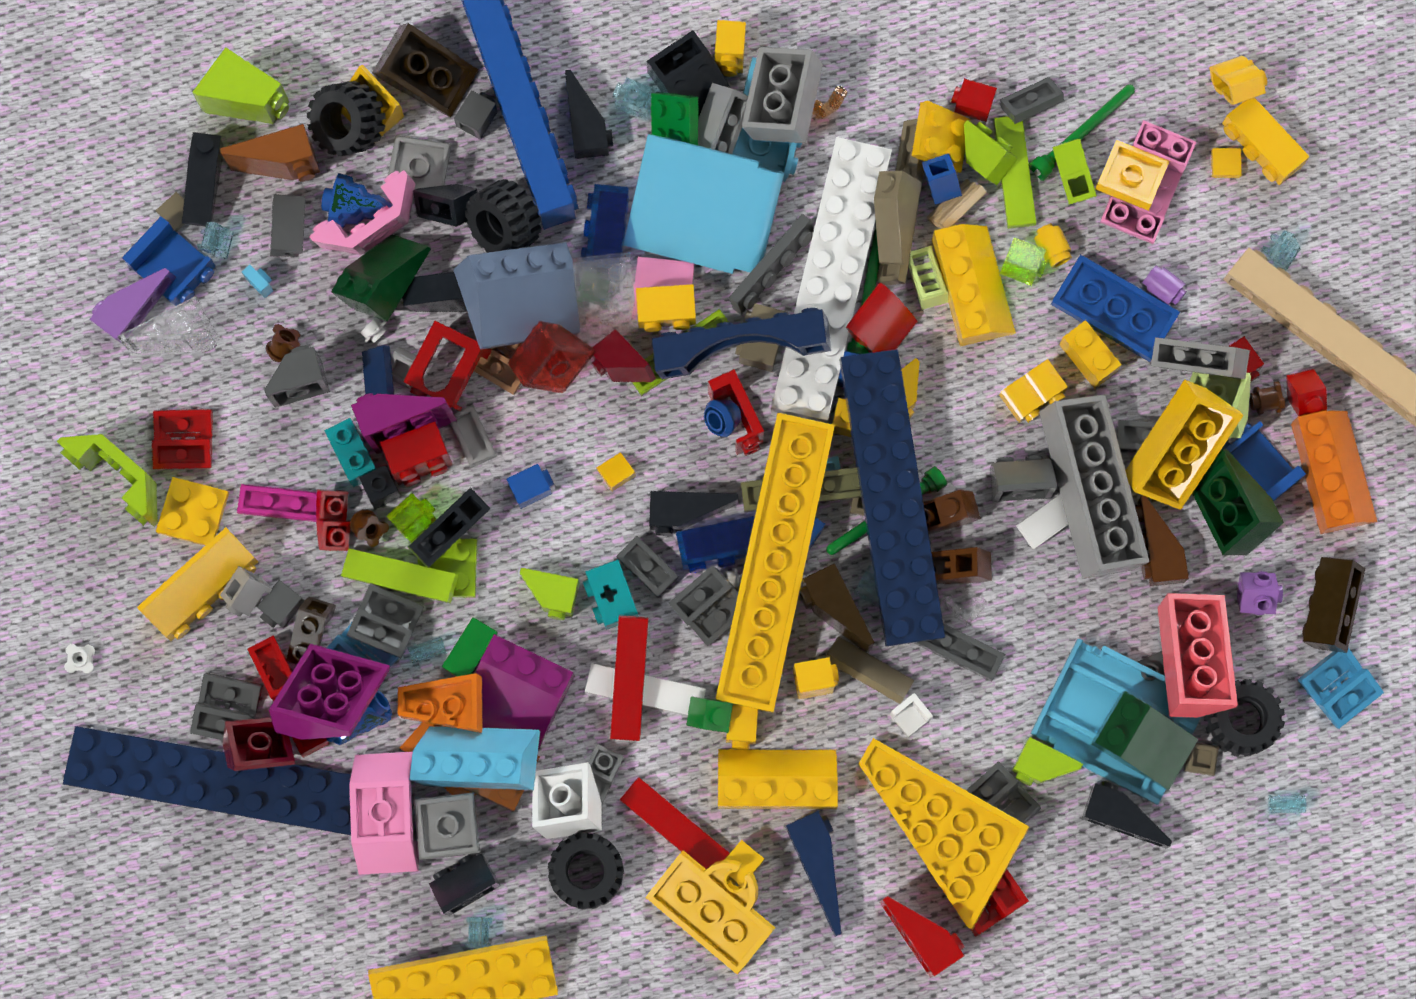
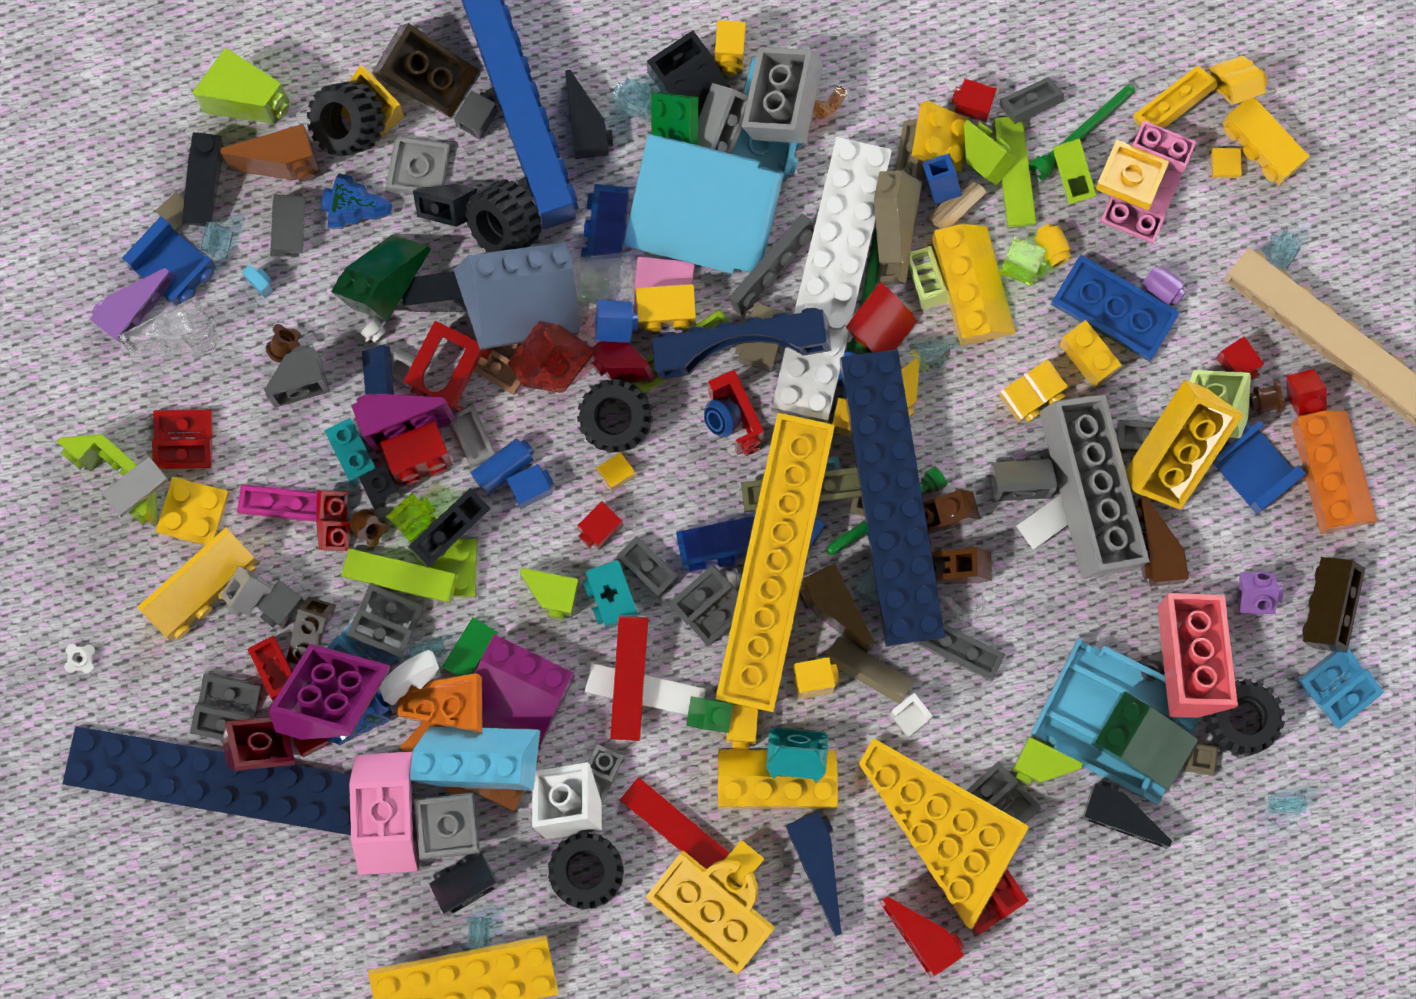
(135, 487): none -> light grey tile
(387, 220): bright pink slope -> none
(414, 671): none -> white slope
(503, 465): none -> blue brick
(591, 407): none -> black tyre
(599, 526): none -> red brick
(615, 321): none -> blue brick
(682, 509): black slope -> none
(797, 753): none -> teal slope
(929, 351): none -> clear light blue tile
(1177, 98): none -> yellow plate
(1200, 358): light grey brick -> none
(1235, 506): dark green slope -> none

